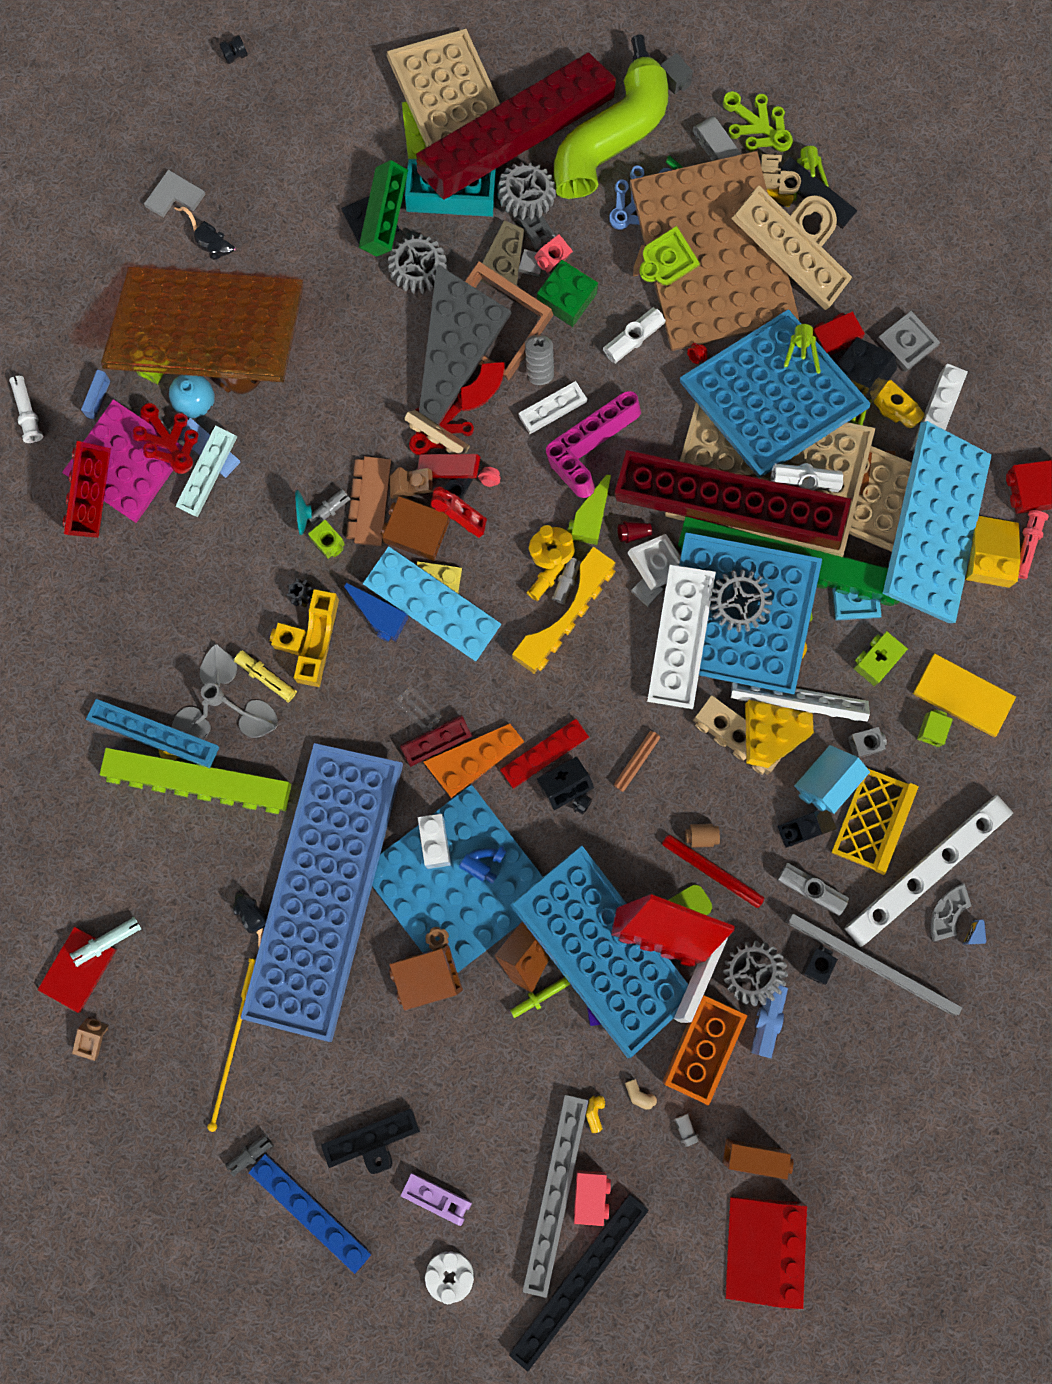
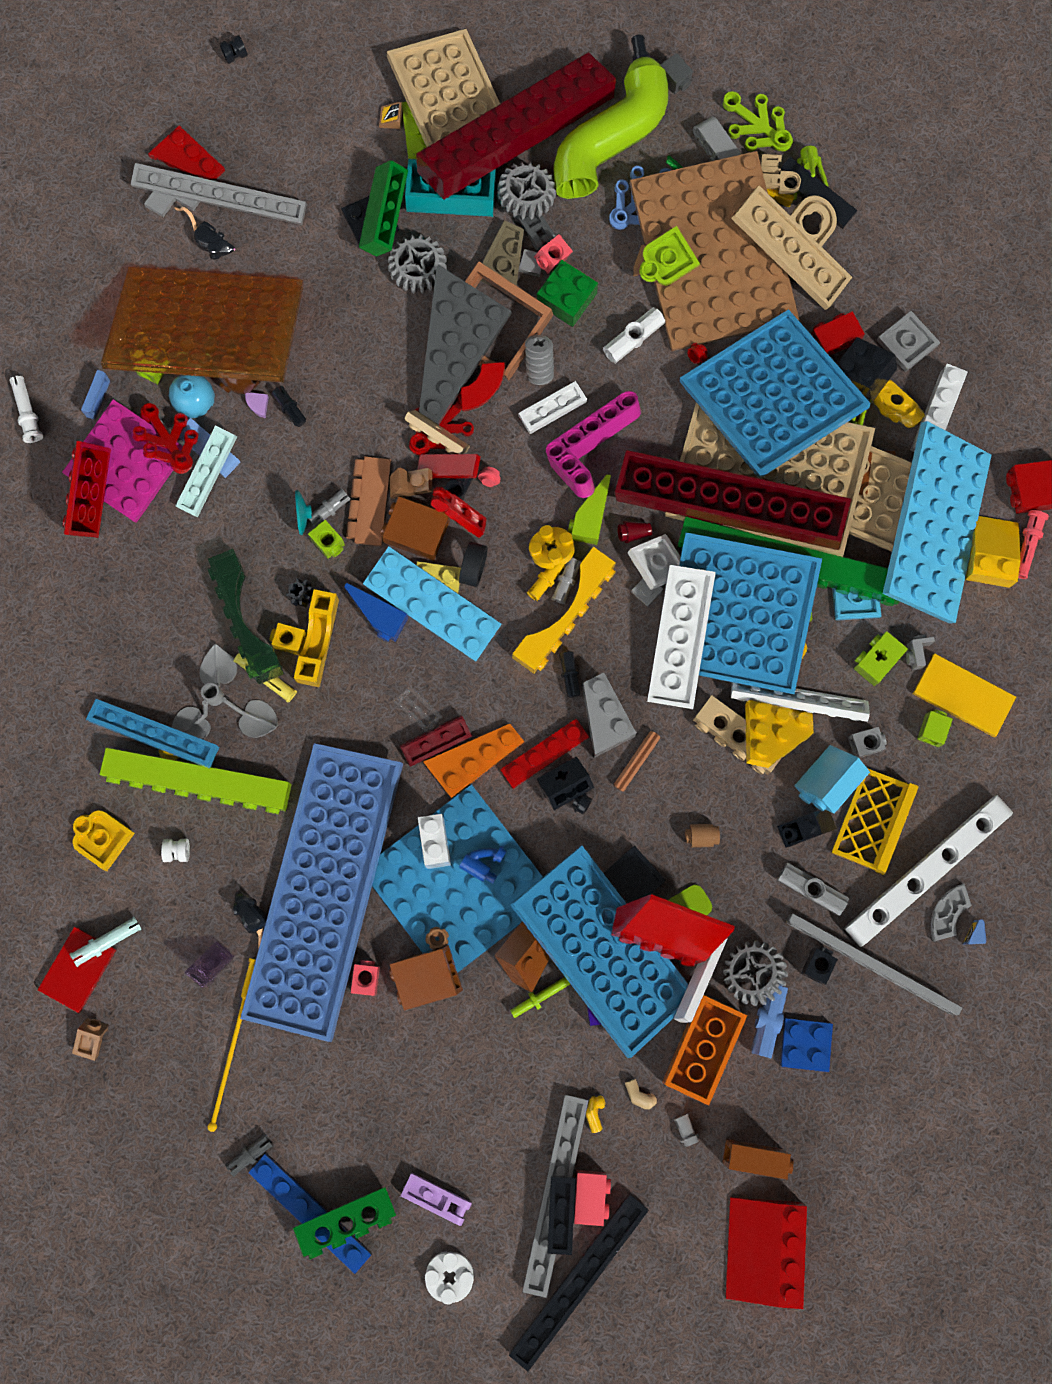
(100, 838): none -> yellow plate
(175, 850): none -> white wheel
(186, 154): none -> red wing
(209, 965): none -> clear purple slope
(218, 194): none -> light grey plate
(230, 578): none -> clear green arch
(257, 403): none -> lavender tile
(289, 406): none -> black axle
(305, 1233): none -> green brick
(360, 988): none -> coral brick
(371, 1142): black plate -> none
(391, 116): none -> slope
(473, 564): none -> black tyre
(561, 1215): none -> black plate
(569, 674): none -> black axle
(606, 717): none -> light grey wedge
(634, 876): none -> black plate
(713, 871): red axle -> none
(736, 585): light grey gear -> none
(803, 338): lime plant -> none
(806, 1045): none -> blue plate
(820, 478): white piece -> none
(915, 653): none -> light grey bracket

